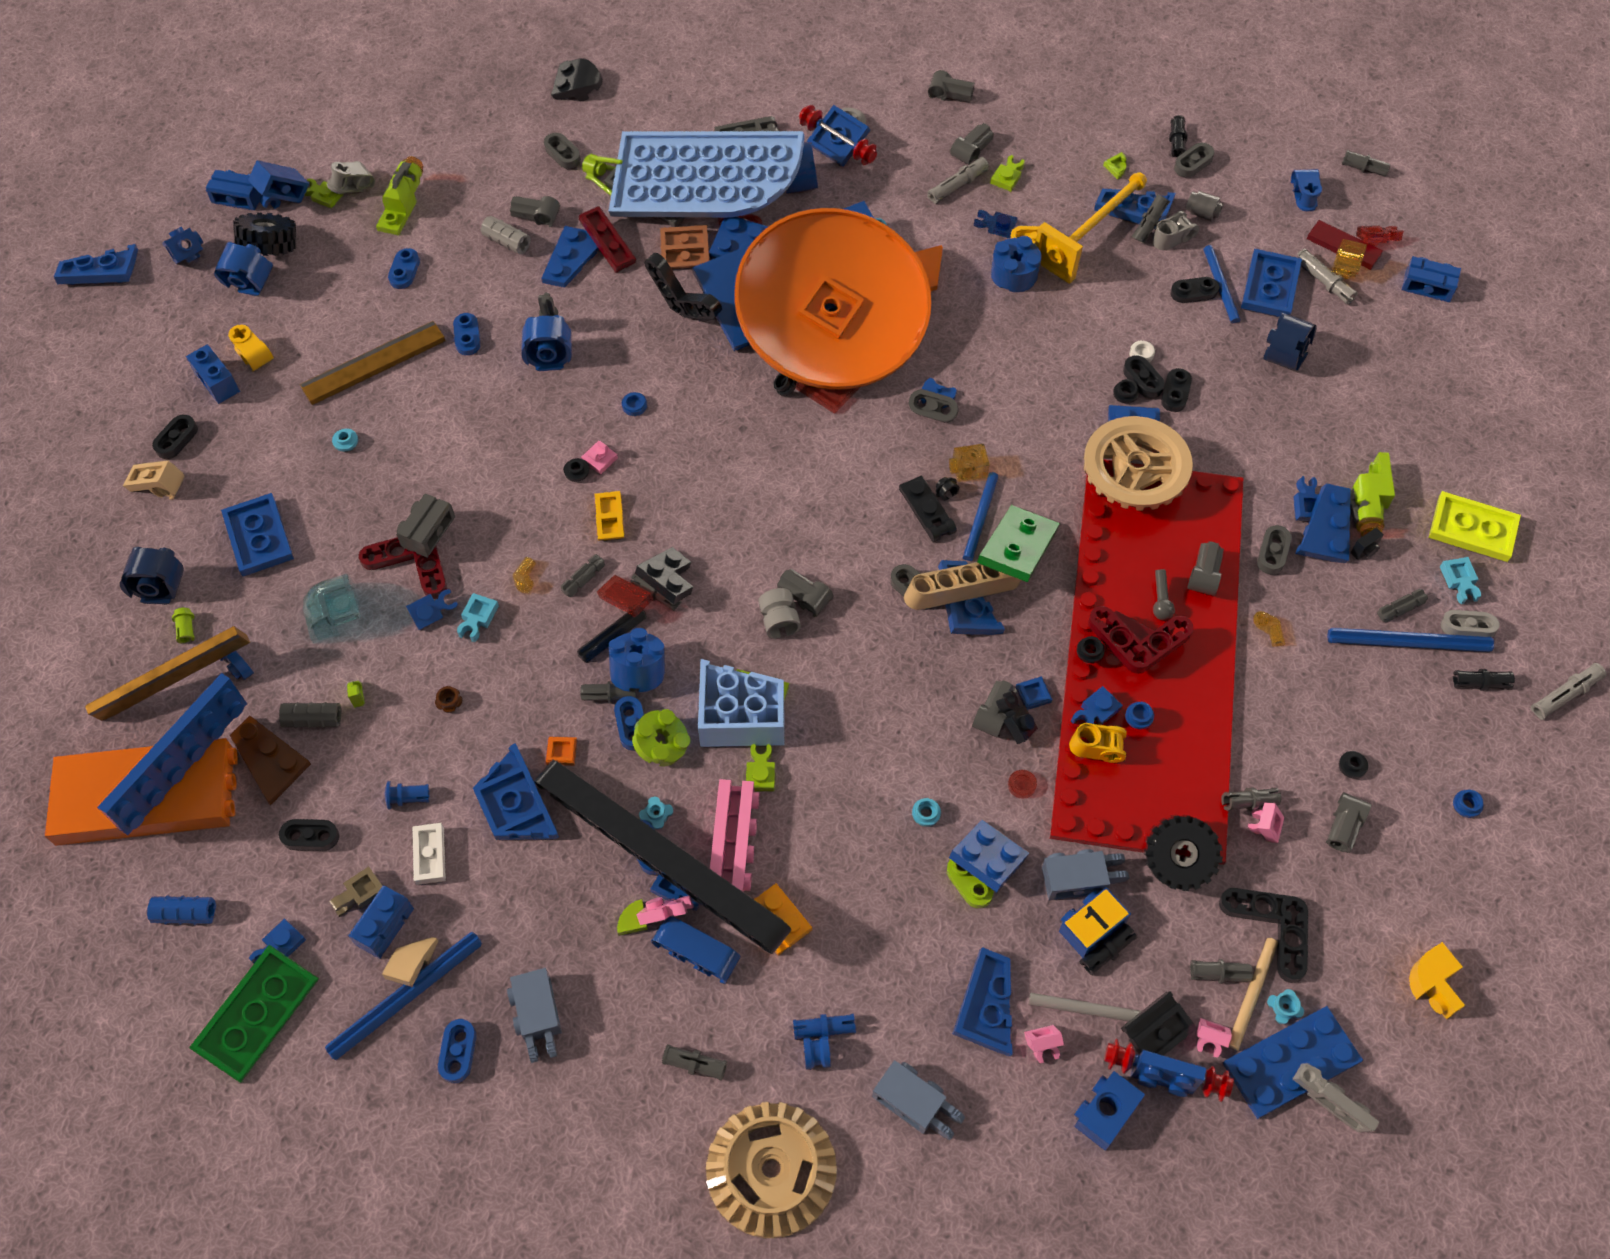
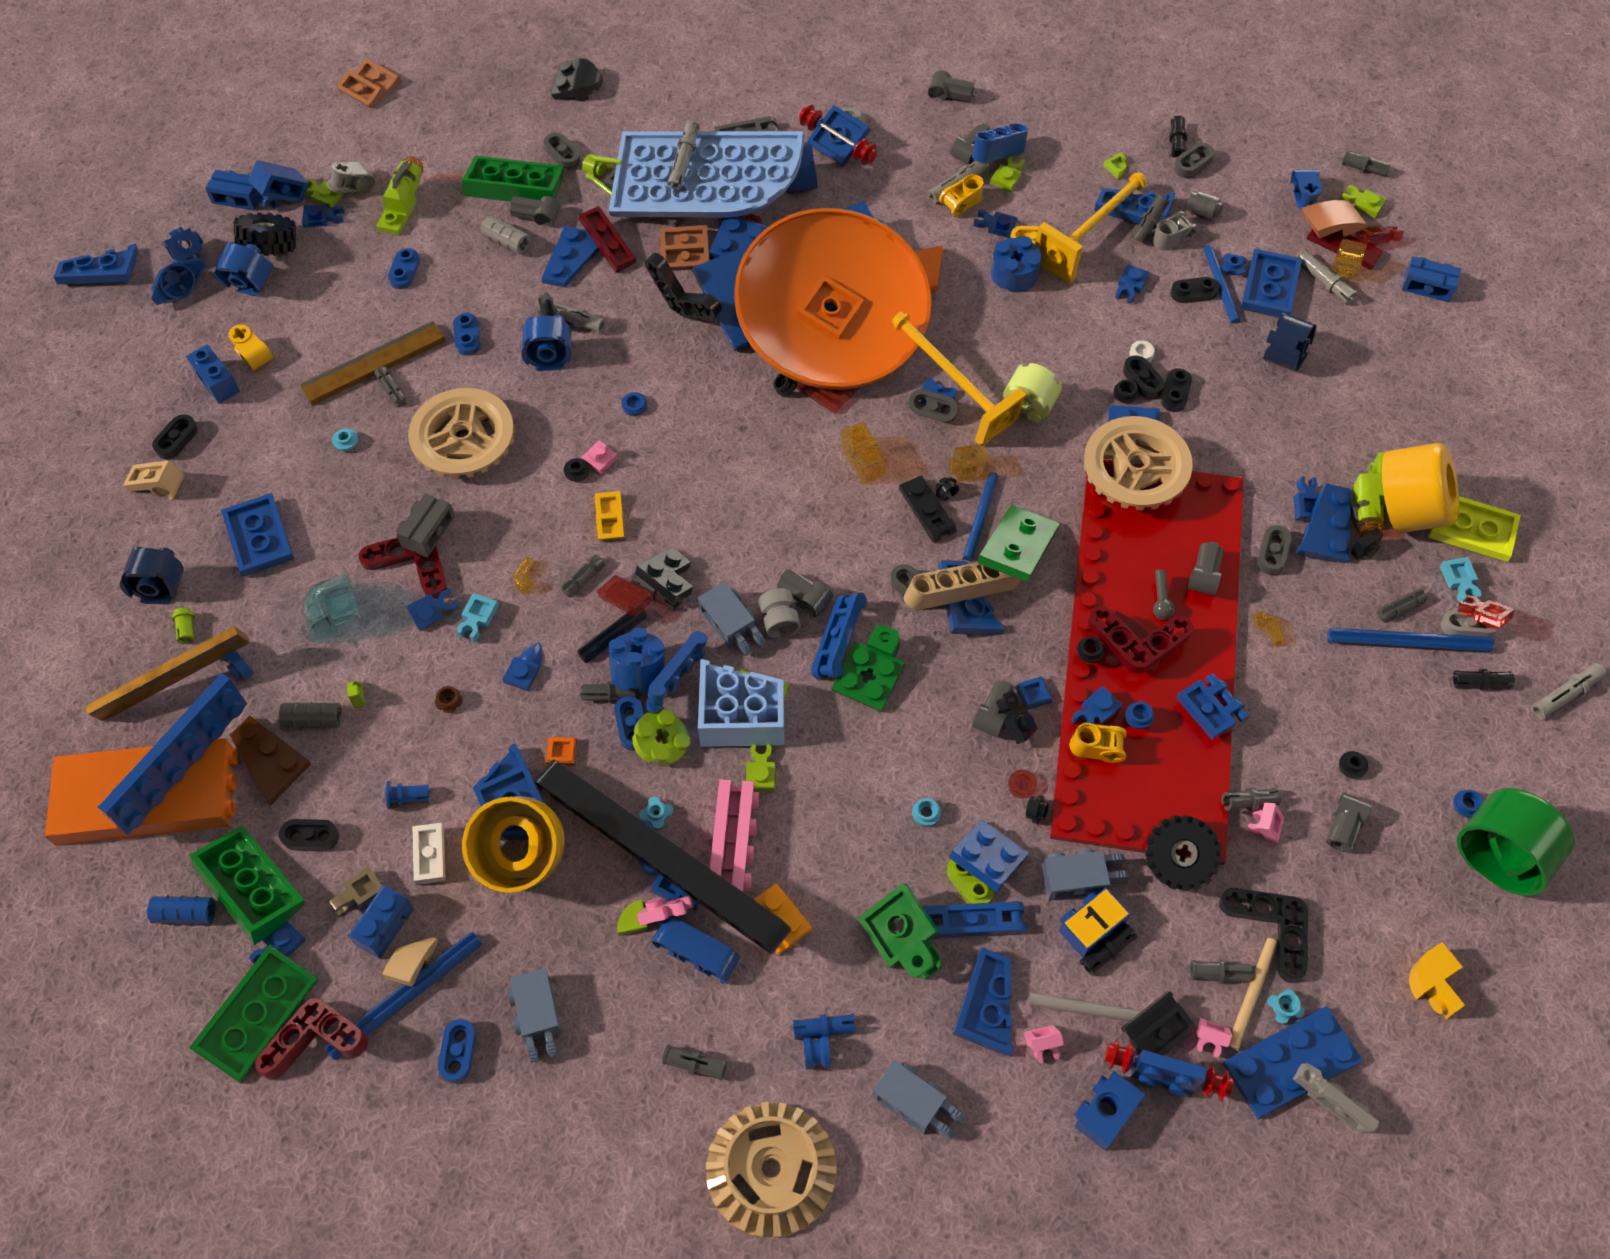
(176, 279): none -> blue hat
(247, 884): none -> green slope
(315, 1026): none -> dark red beam
(320, 214): none -> clear blue plate
(368, 83): none -> nougat slope
(390, 386): none -> dark grey axle
(464, 410): none -> tan gear
(483, 850): none -> yellow piece
(507, 178): none -> green slope
(524, 668): none -> blue plate
(579, 318): none -> light grey pin
(671, 675): none -> blue plate
(686, 145): none -> light grey pin
(729, 617): none -> sand blue hinge
(837, 635): none -> blue plate
(863, 452): none -> clear yellow brick
(875, 657): none -> green plate
(911, 944): none -> green plate
(963, 194): none -> yellow piece
(978, 919): none -> blue plate
(996, 417): none -> yellow tile
(1000, 142): none -> blue beam
(1037, 809): none -> black plate
(1040, 389): none -> yellowish green brick
(1132, 281): none -> blue plate
(1208, 711): none -> blue plate
(1231, 268): none -> blue plate
(1333, 216): none -> nougat slope
(1365, 202): none -> lime plate
(1420, 487): none -> yellow piece
(1489, 613): none -> clear red plate
(1516, 841): none -> green piece

